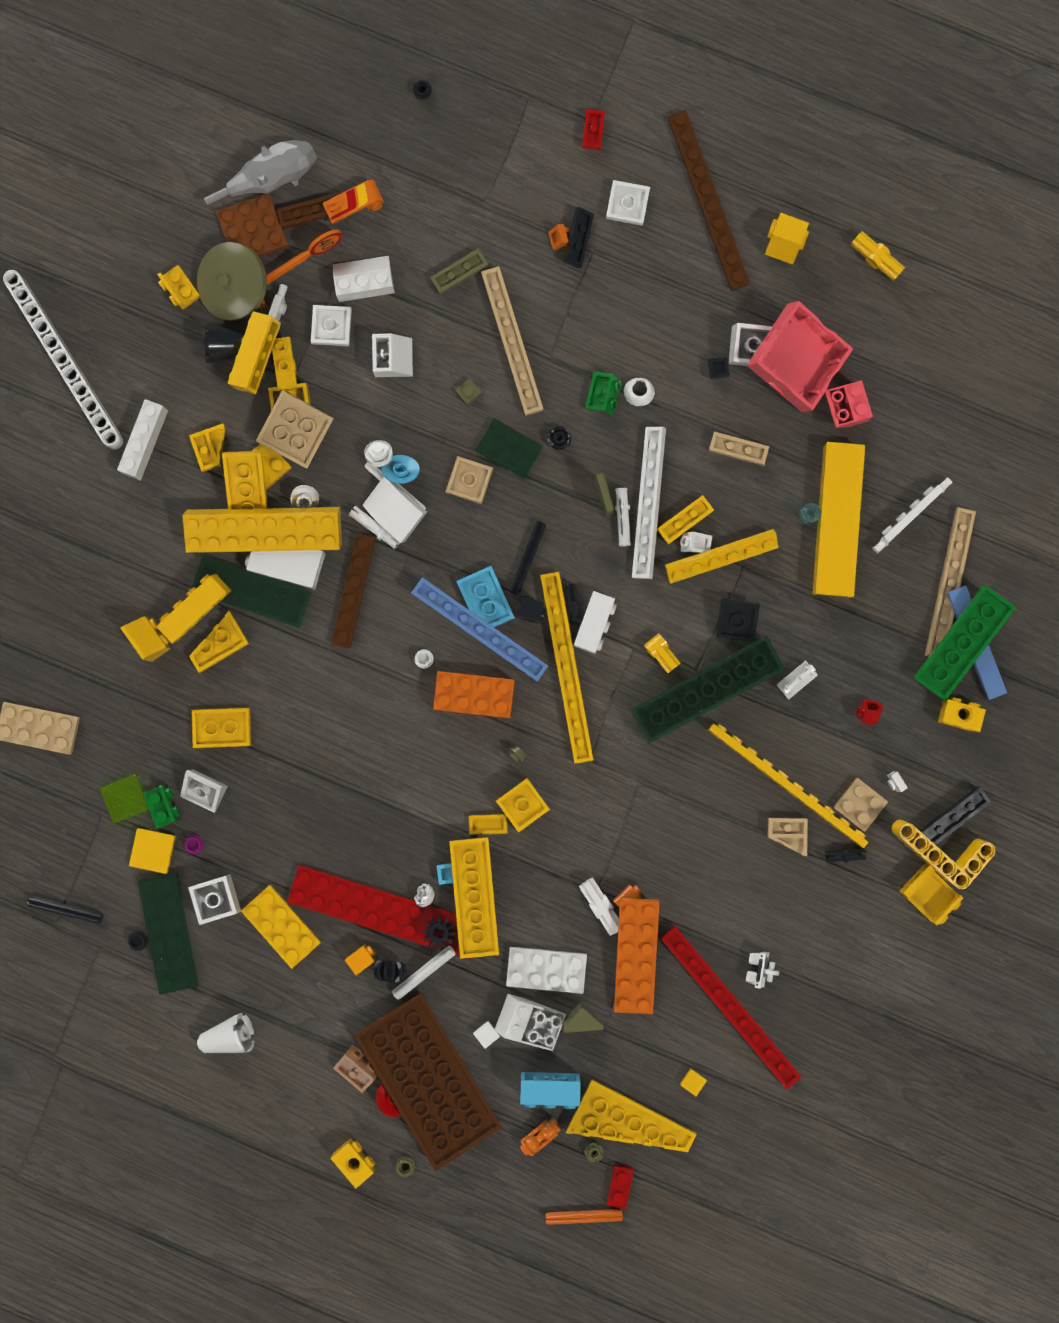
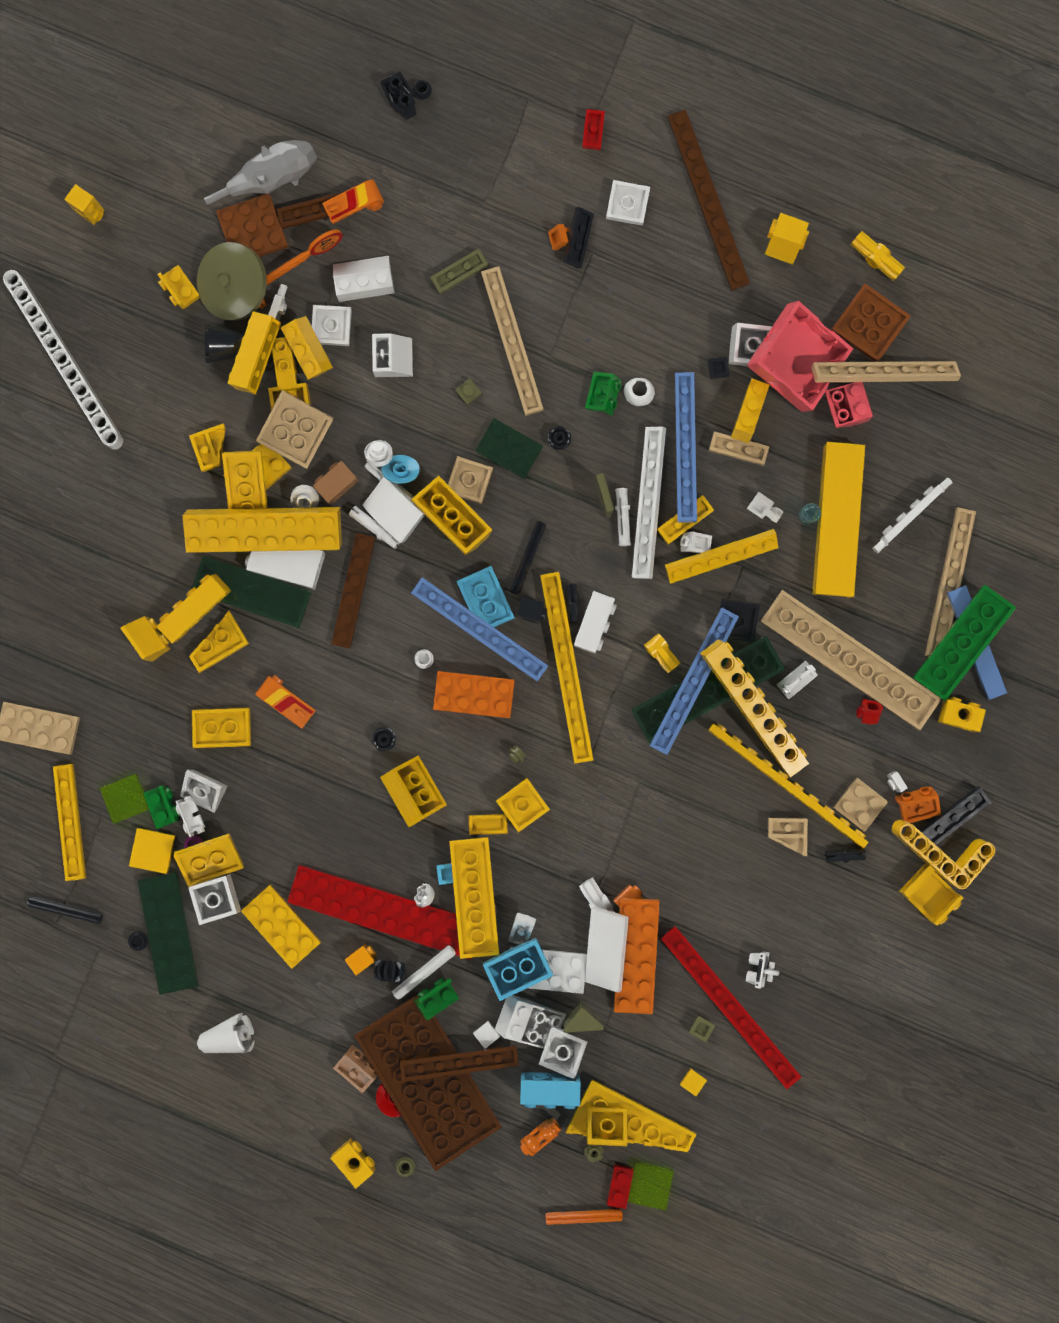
(69, 822): none -> yellow tile
(84, 204): none -> yellow brick
(142, 439): white brick -> none
(185, 809): none -> white hinge
(208, 860): none -> yellow plate
(284, 701): none -> orange door
(306, 347): none -> yellow brick
(335, 482): none -> medium nougat brick
(378, 736): none -> black plate
(399, 95): none -> black connector
(413, 791): none -> yellow slope
(436, 938): black gear -> none
(436, 999): none -> green bracket
(452, 515): none -> yellow slope
(459, 1063): none -> reddish brown plate
(518, 969): none -> medium azure brick
(521, 929): none -> white slope
(563, 1052): none -> white slope
(606, 949): none -> white tile
(607, 1126): none -> yellow slope
(650, 1186): none -> clear neon green tile
(685, 447): none -> medium blue plate
(691, 684): none -> medium blue plate
(701, 1028): none -> olive plate
(713, 656): none -> yellow brick
(750, 411): none -> yellow brick
(763, 506): none -> white plate
(850, 660): none -> tan plate
(870, 323): none -> dark orange plate
(885, 371): none -> tan plate
(918, 804): none -> orange bracket

